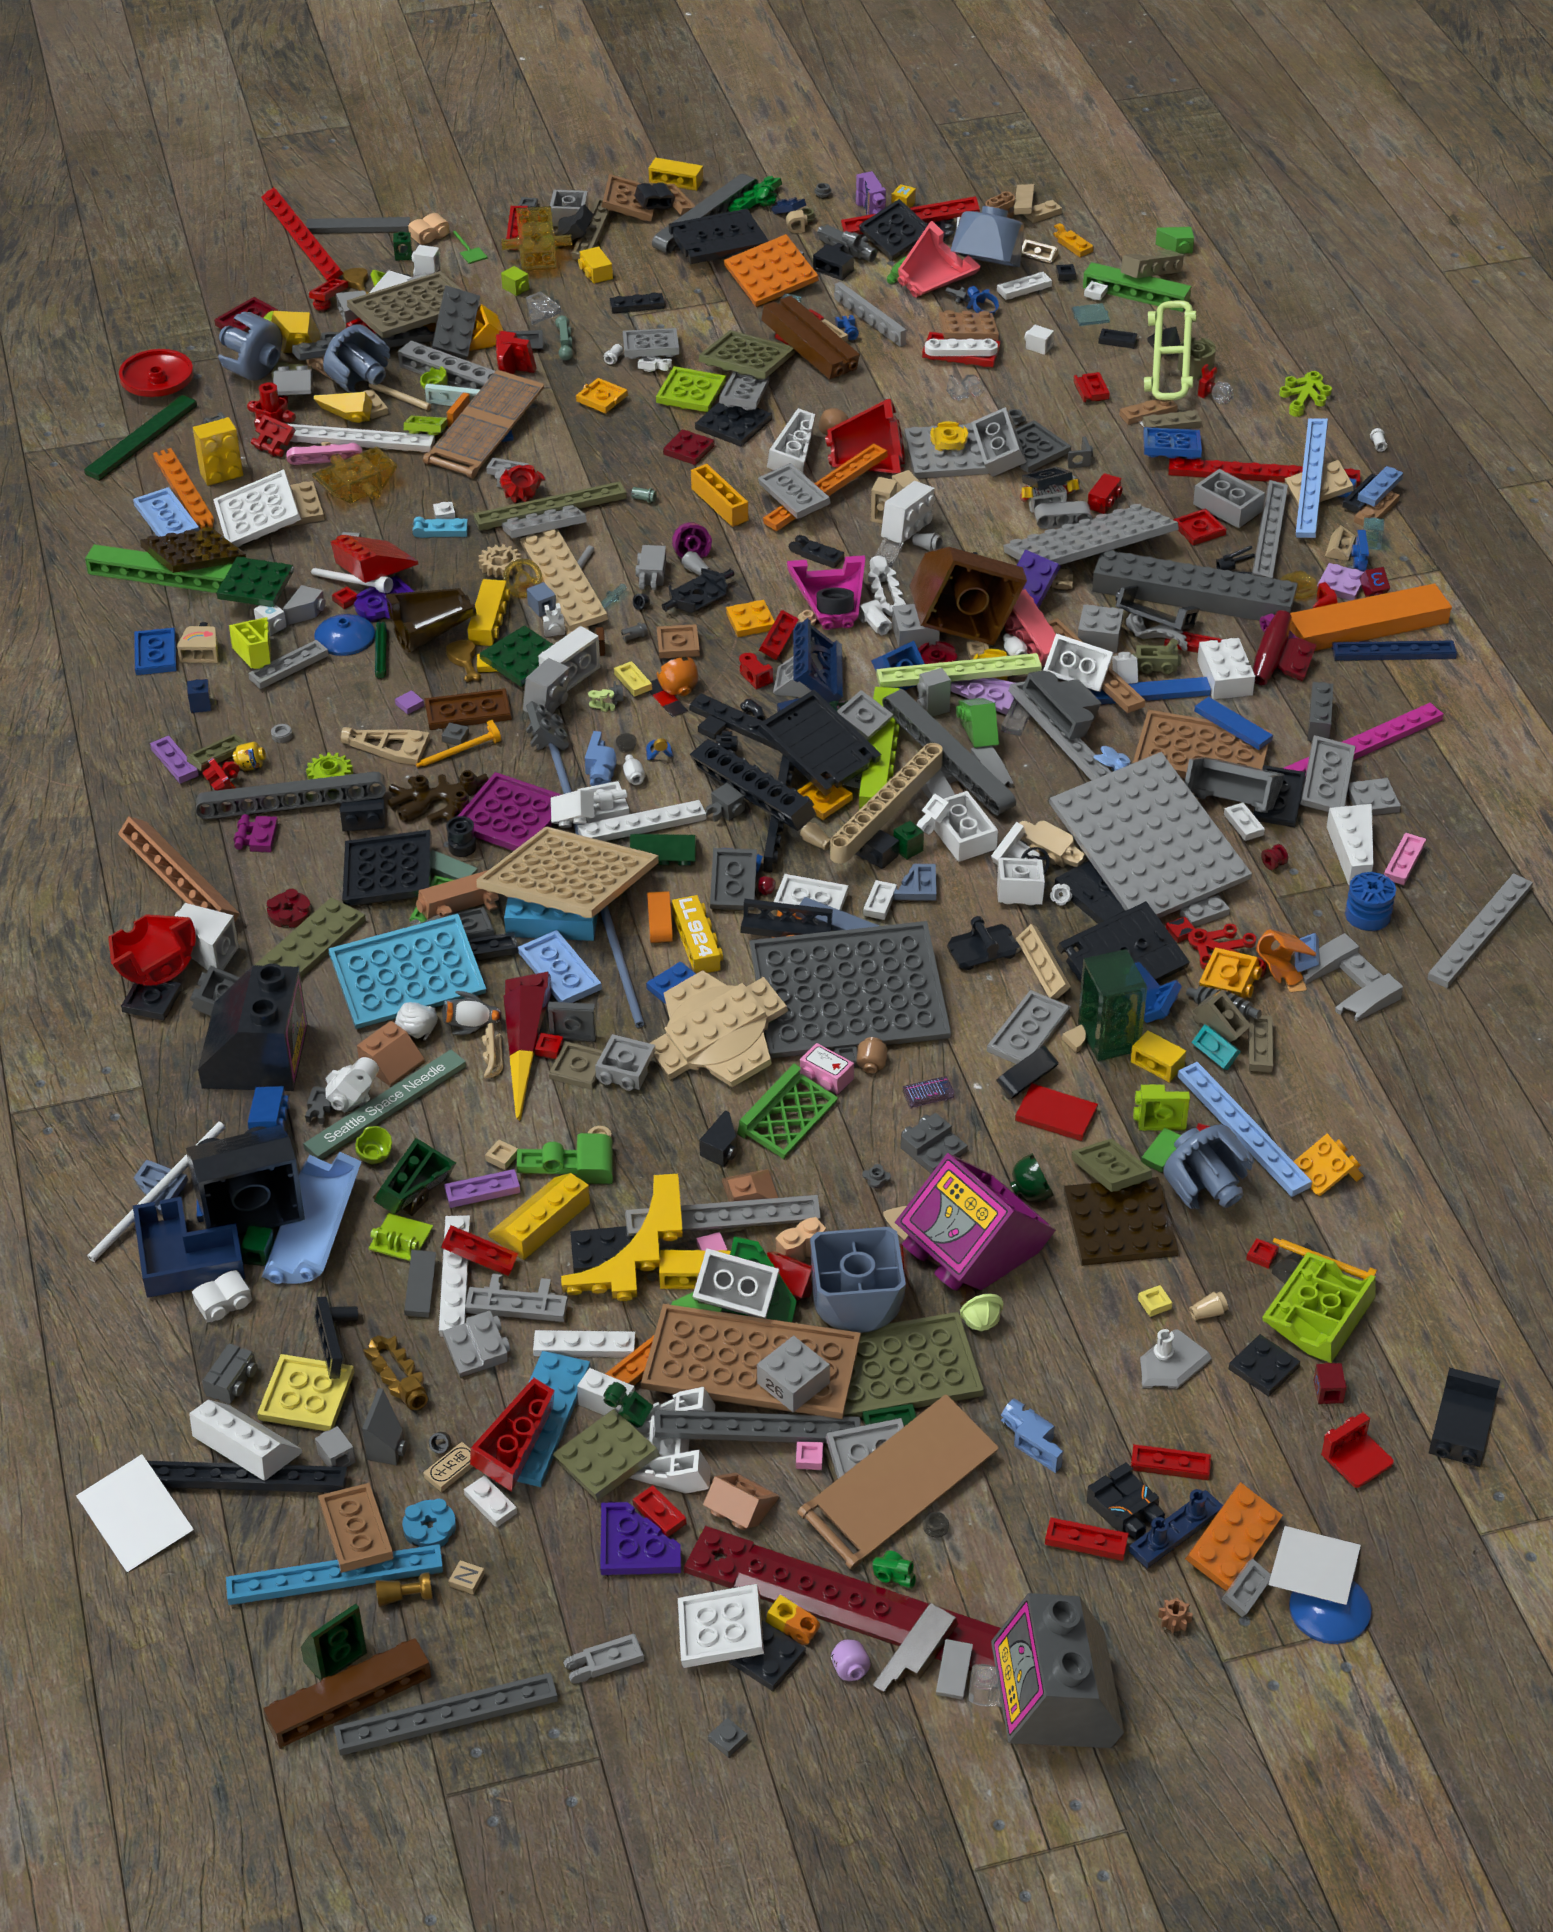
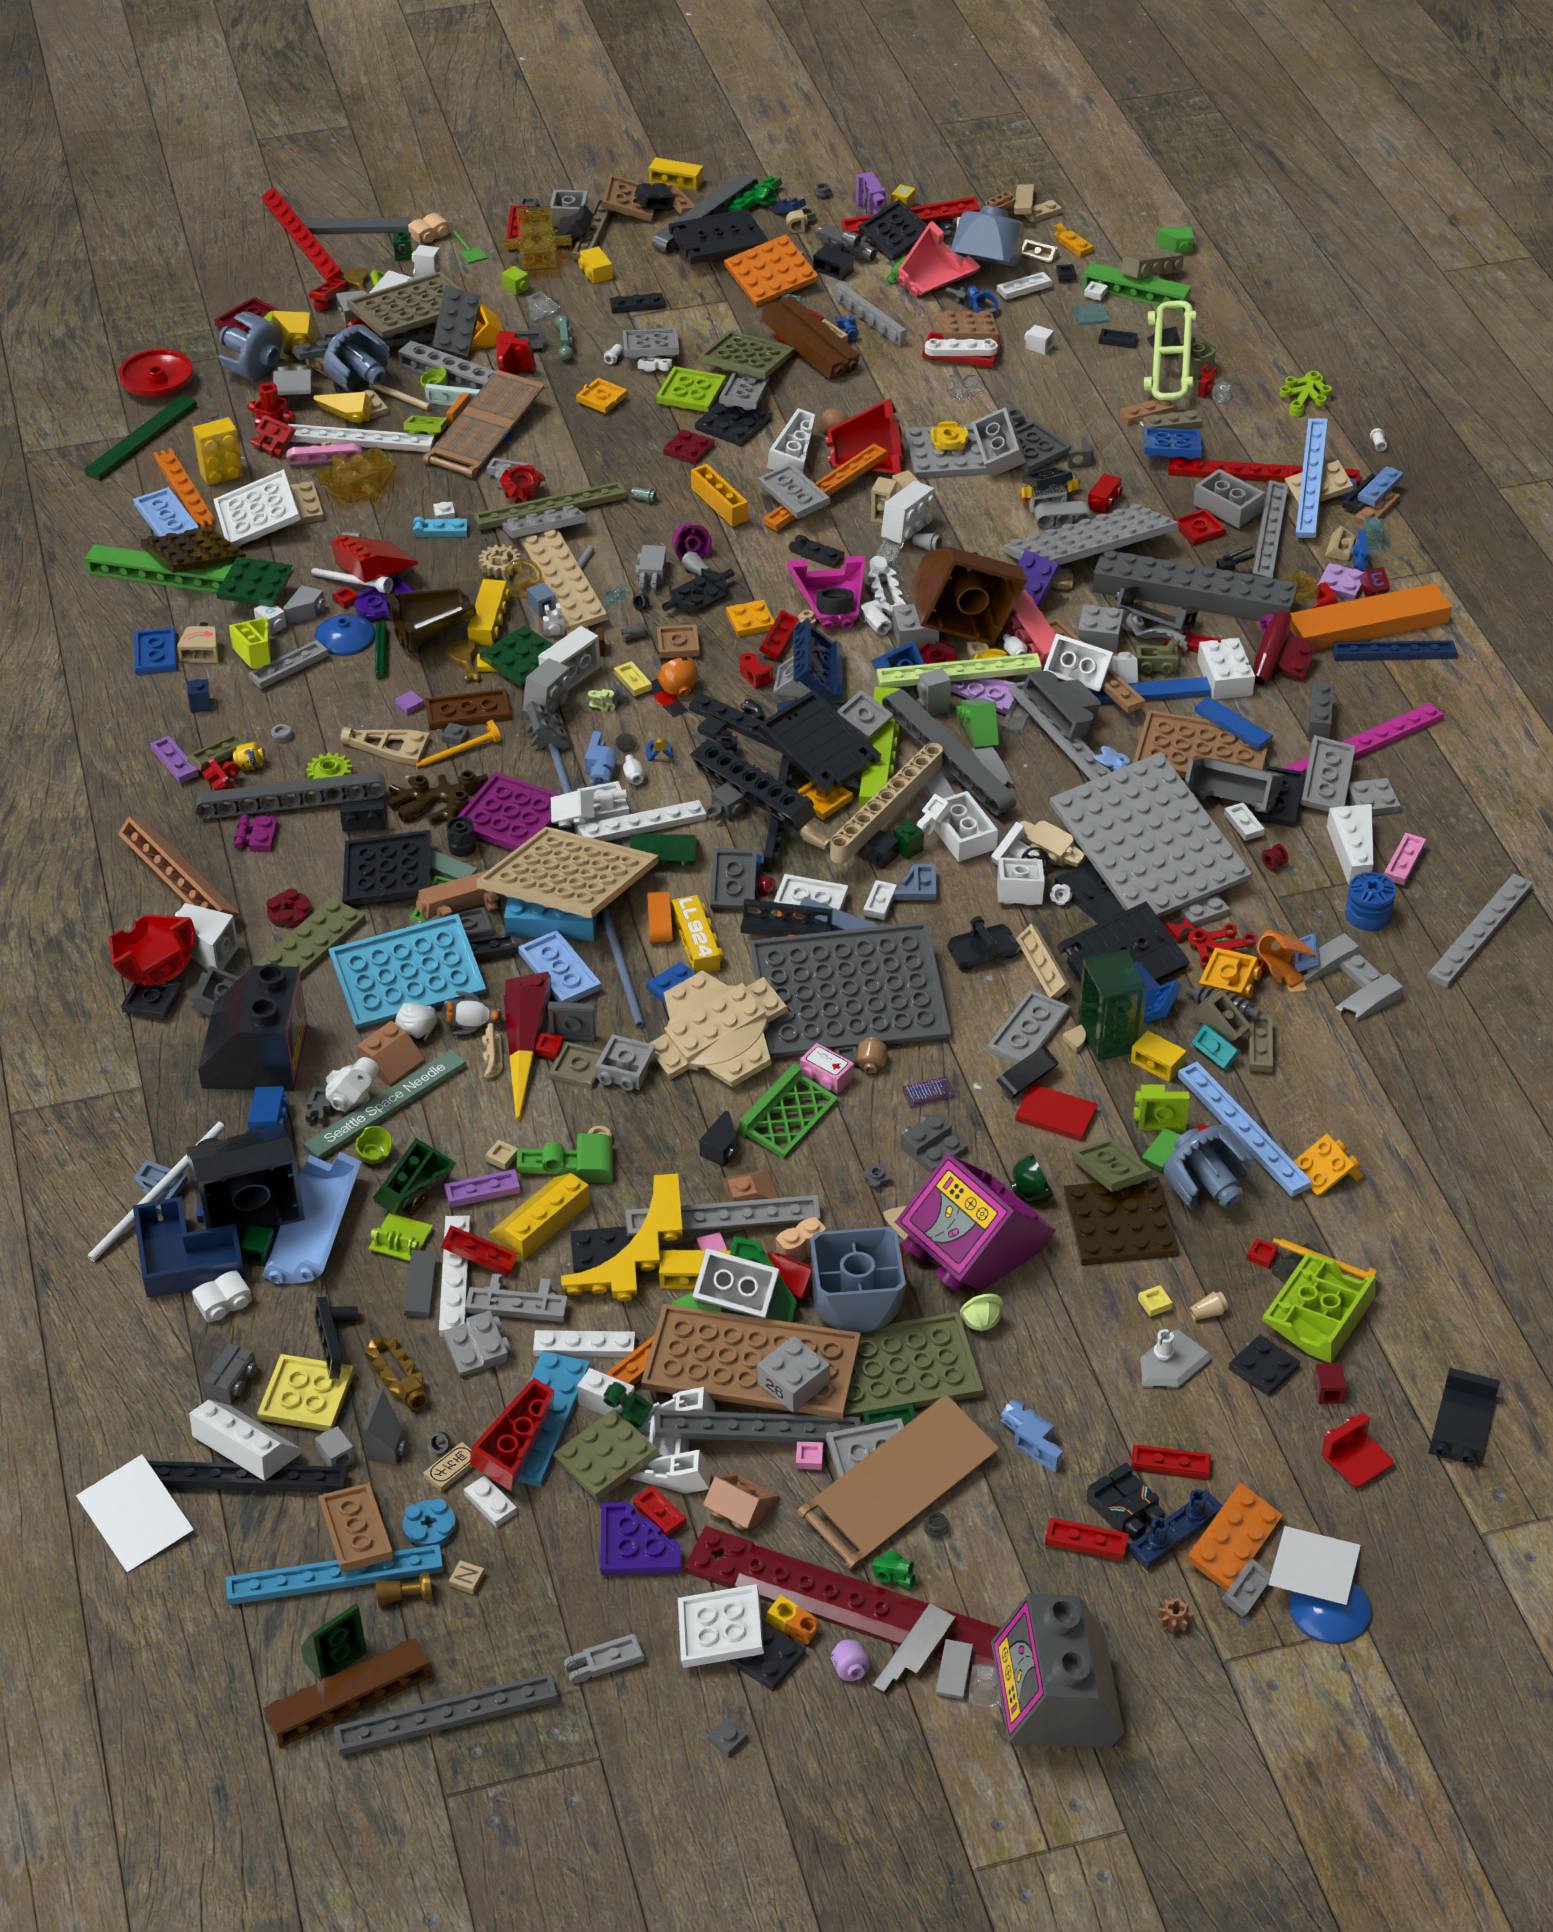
(1091, 387): red plate -> none

